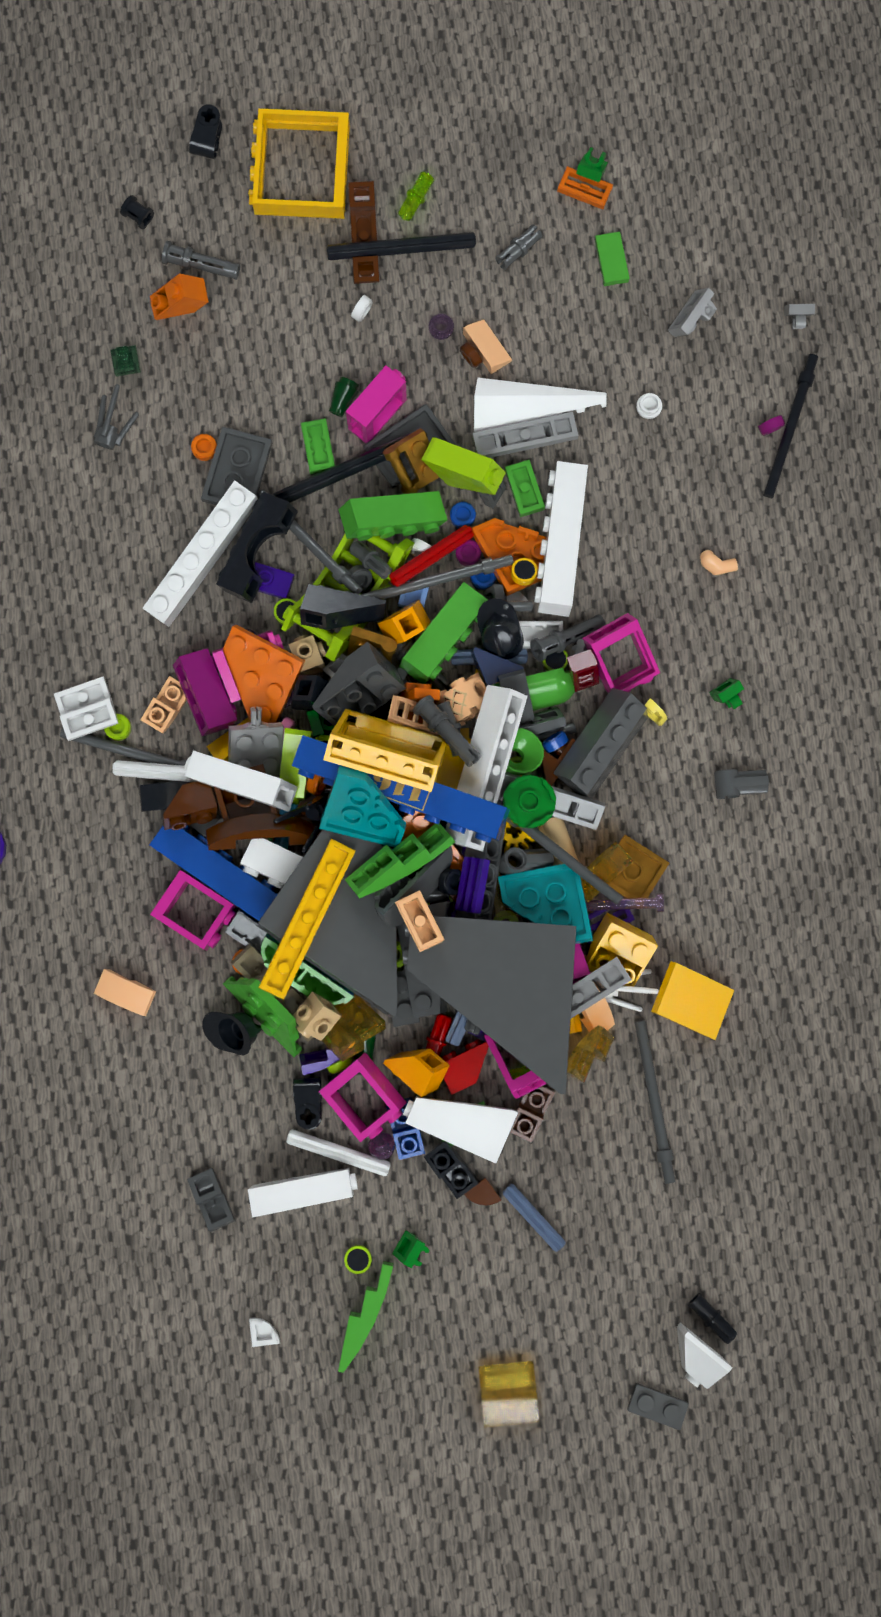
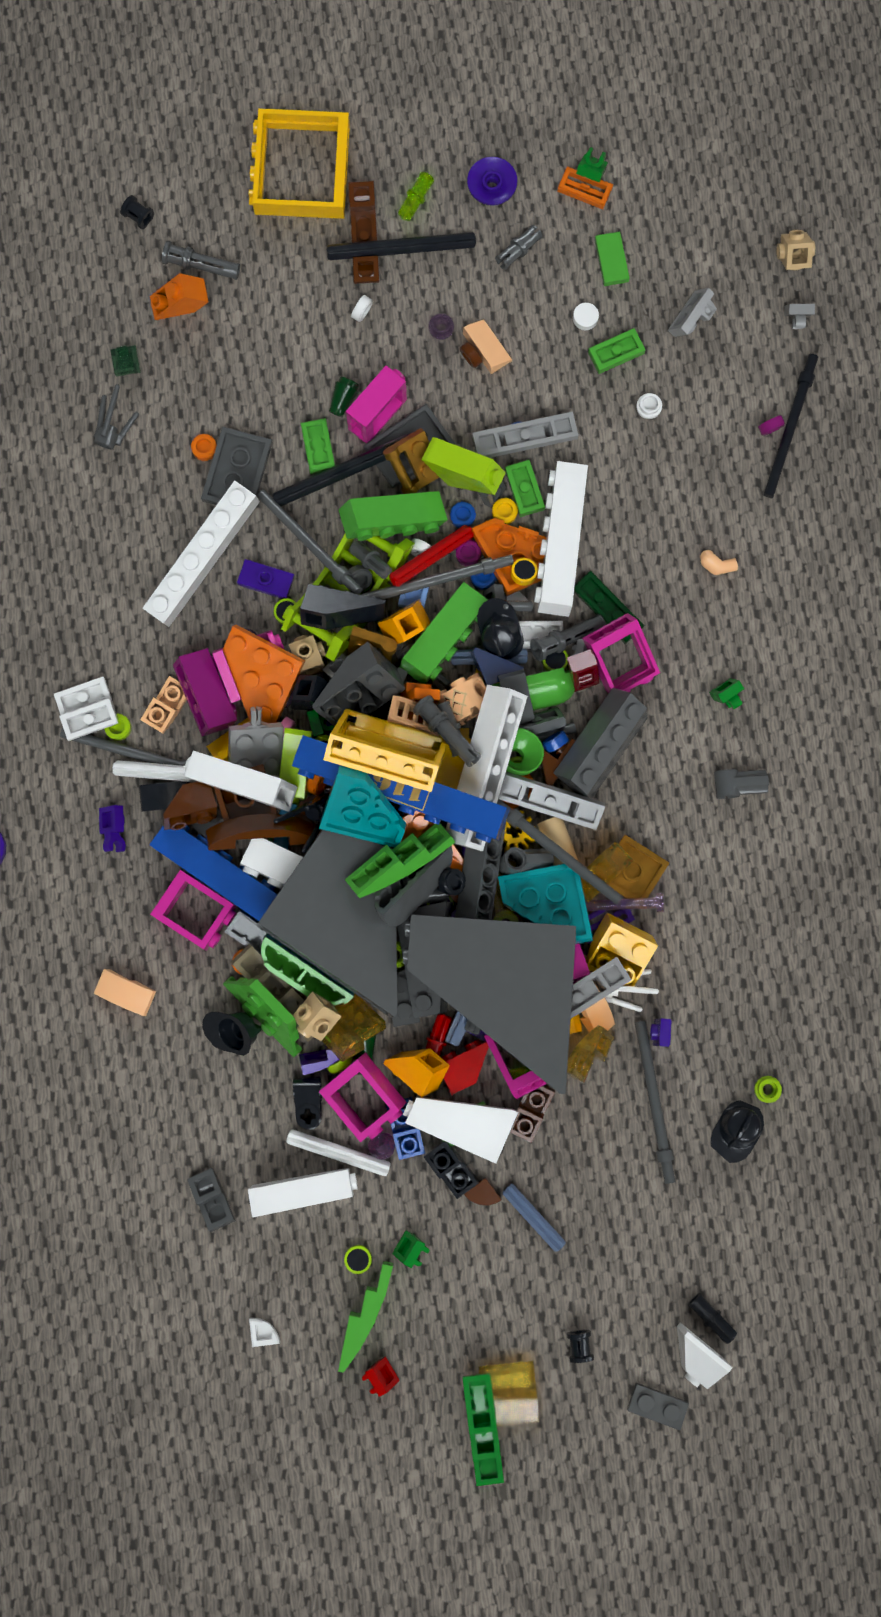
(110, 825): none -> dark purple plate
(206, 132): black piece -> none
(269, 518): black arch -> none
(307, 919): yellow tile -> none
(381, 1377): none -> red tile
(419, 921): light nougat slope -> none
(470, 884): dark purple tile -> none
(483, 1429): none -> green slope
(496, 171): none -> dark purple dish
(505, 510): none -> yellow tile
(508, 402): white wedge -> none
(529, 801): green tile -> none
(578, 1340): none -> black bush
(585, 316): none -> white tile
(602, 600): none -> dark green tile
(616, 351): none -> bright green plate
(655, 713): light yellow tile -> none
(661, 1032): none -> dark purple plate
(692, 1000): yellow tile -> none
(737, 1131): none -> black piece
(776, 1089): none -> lime plate
(796, 250): none -> tan brick

